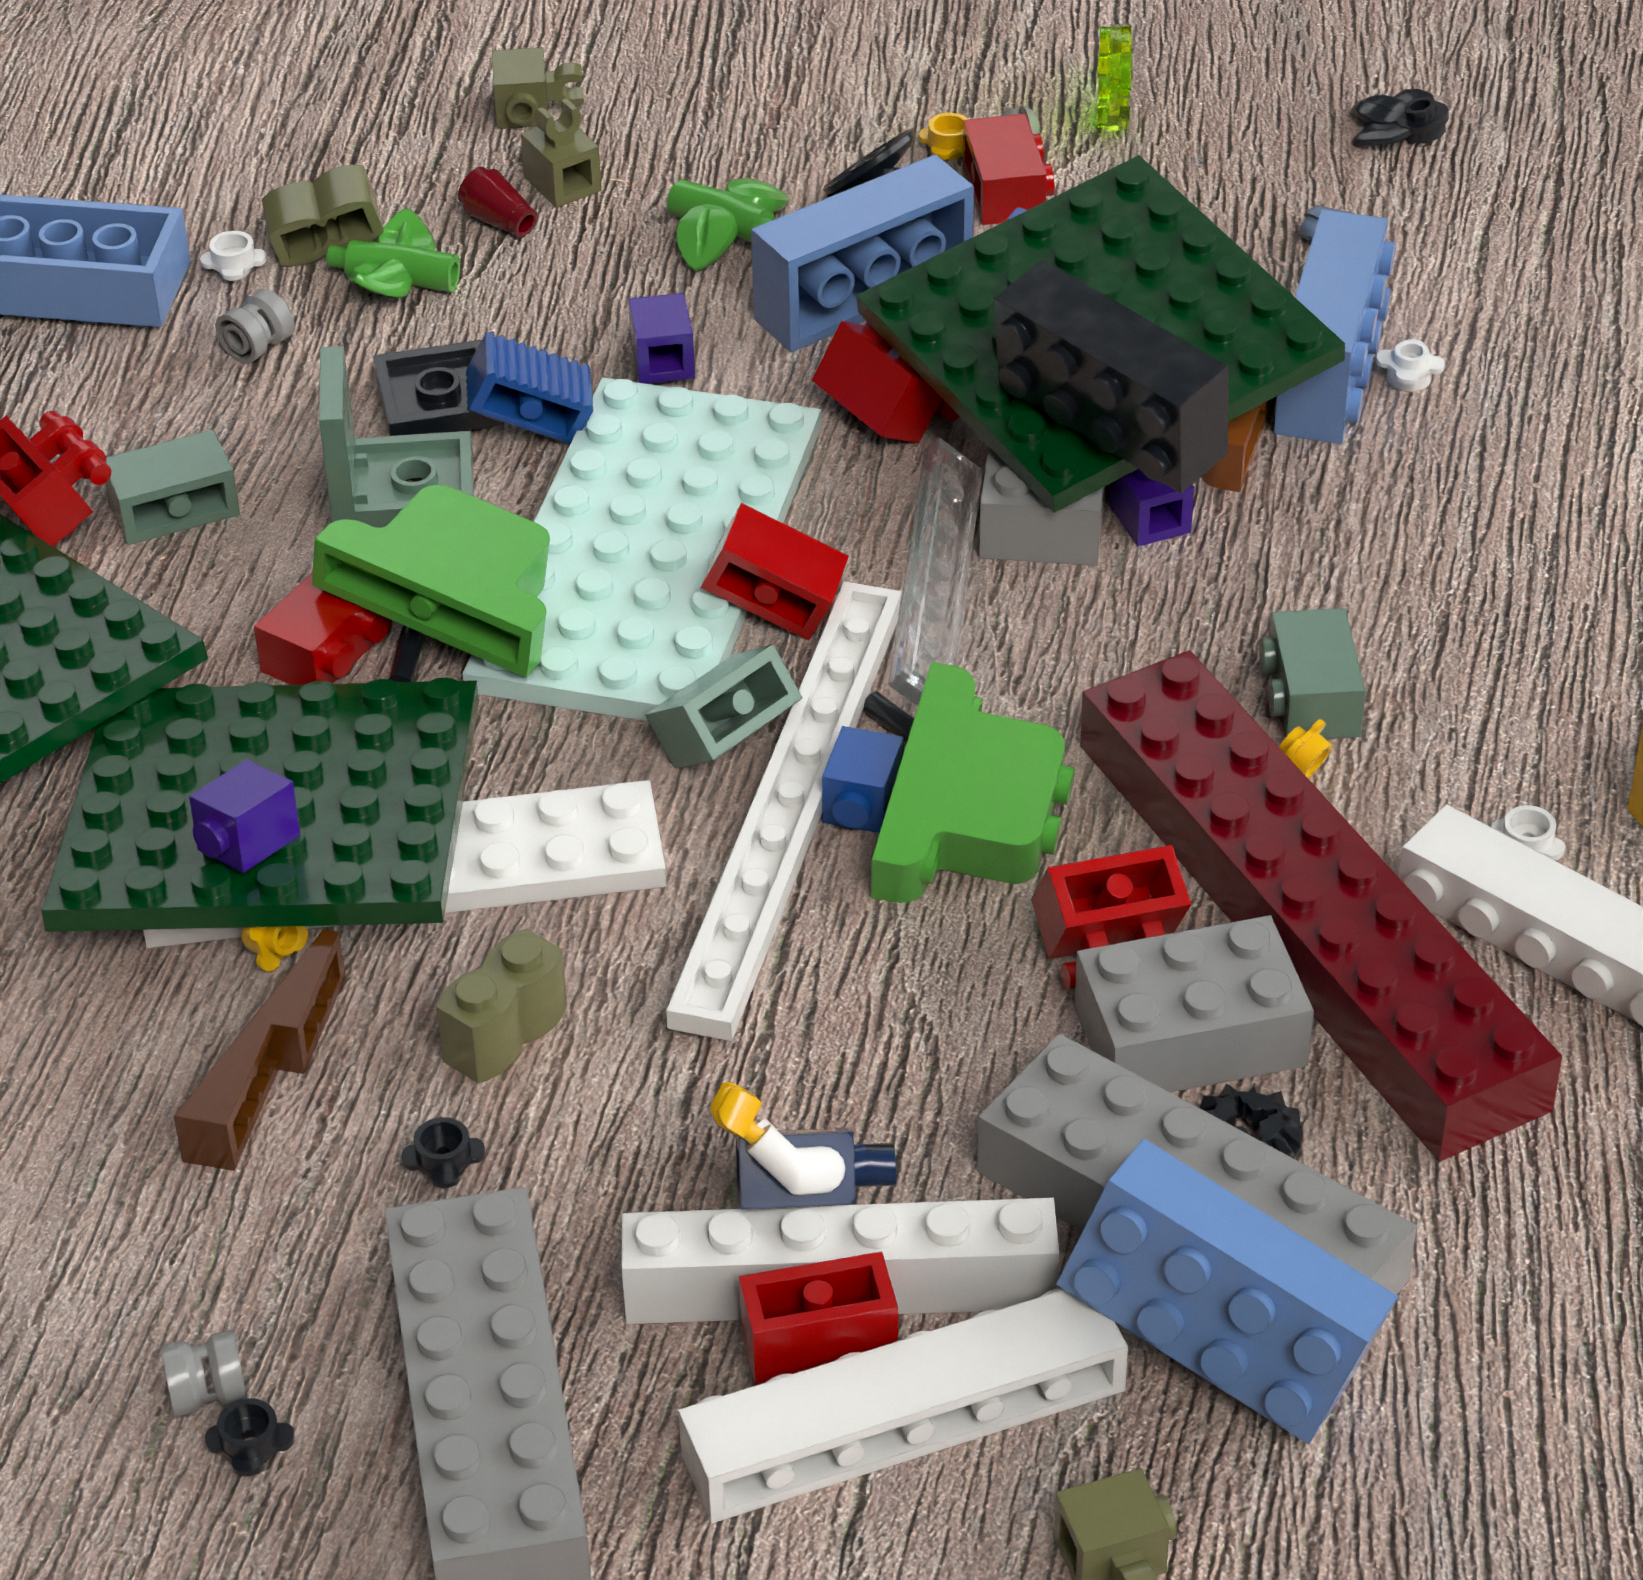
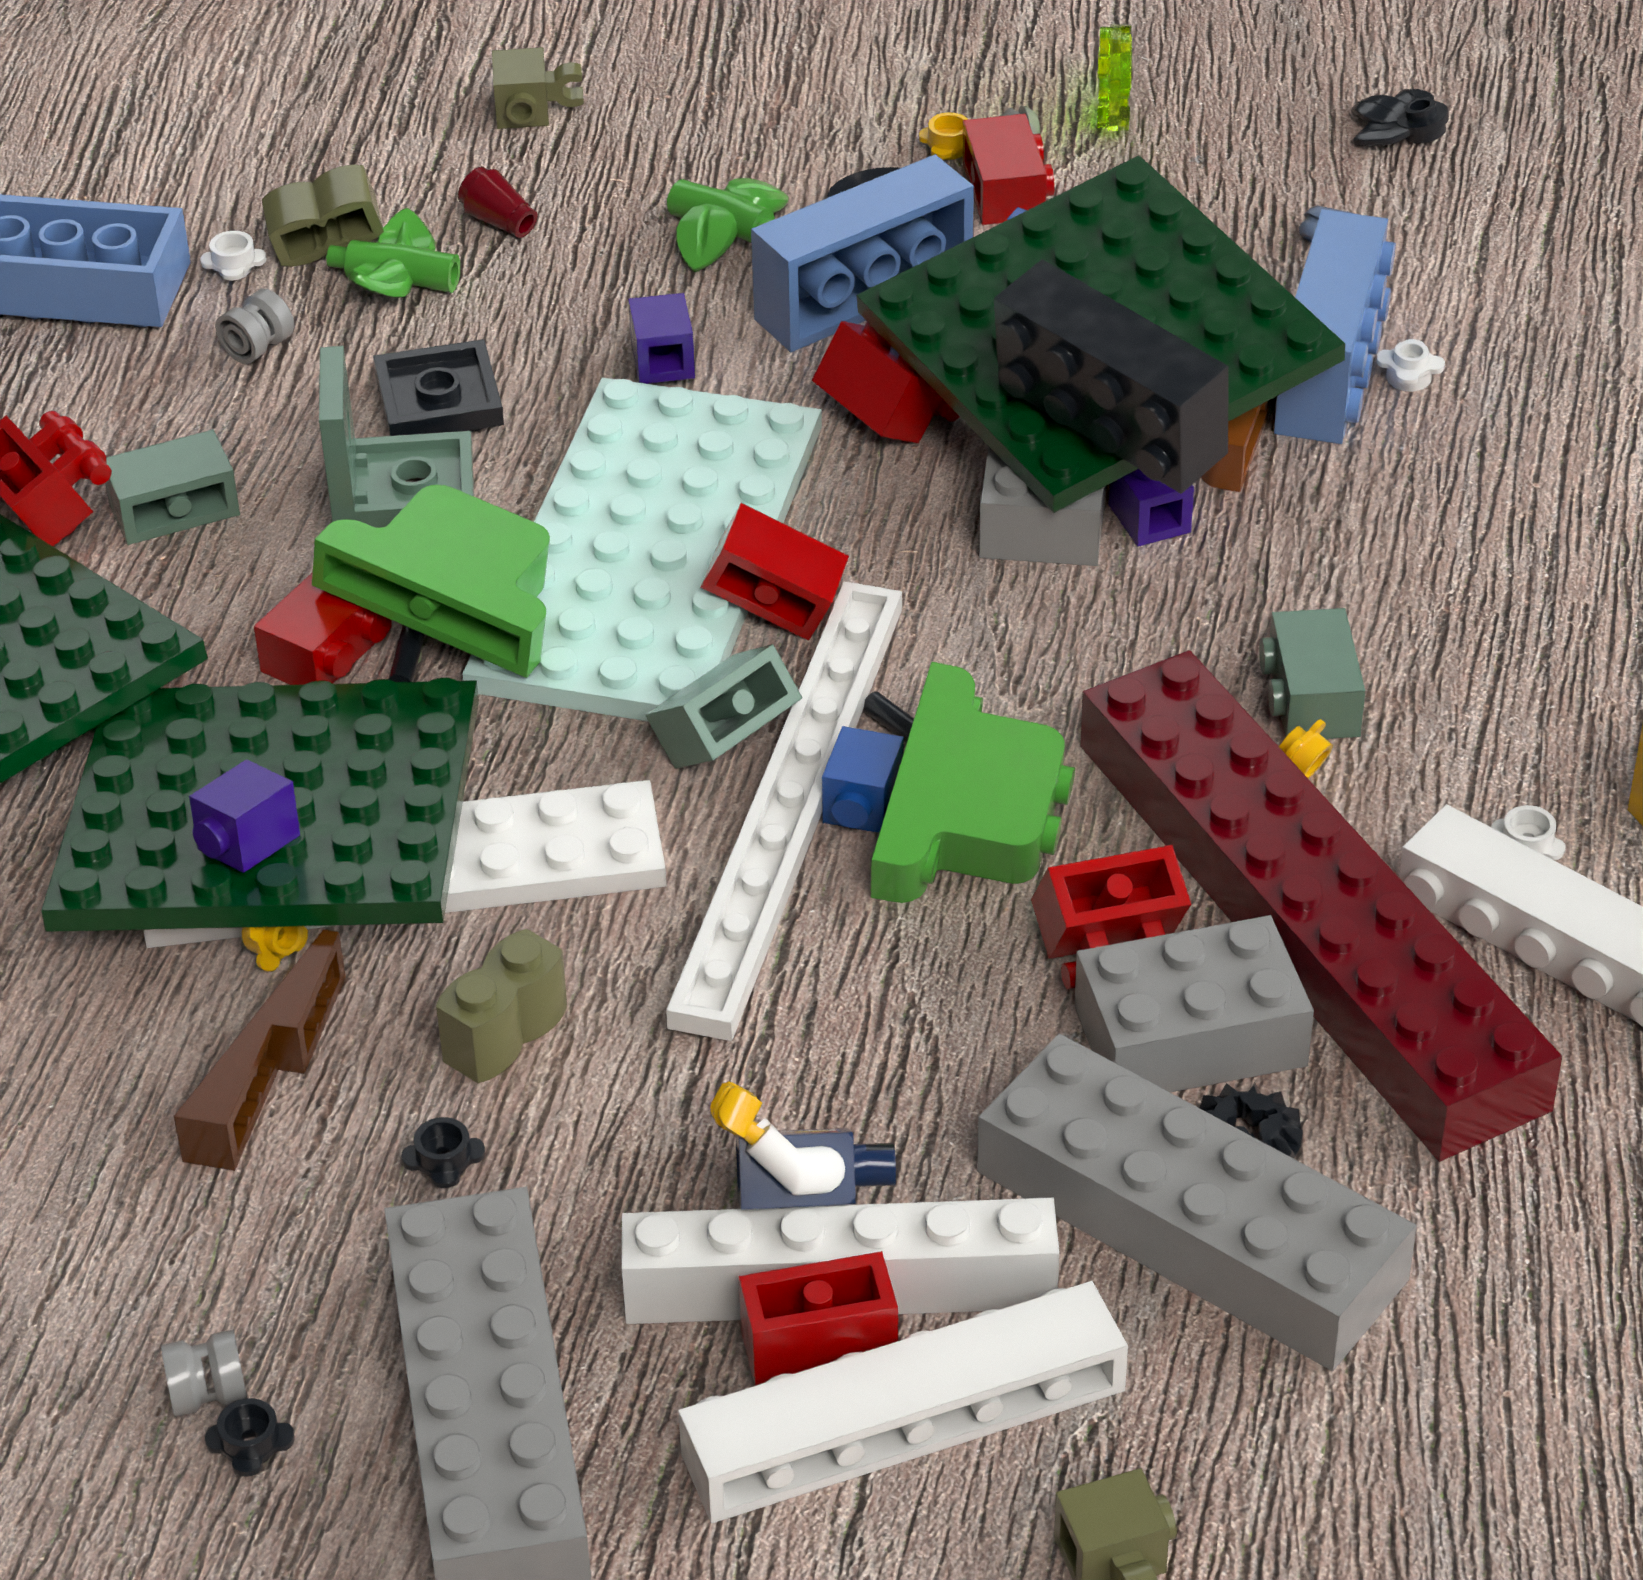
(529, 388): blue brick -> none
(561, 157): olive brick -> none
(873, 164): black dish -> none
(935, 568): clear plate -> none
(1226, 1290): medium blue brick -> none

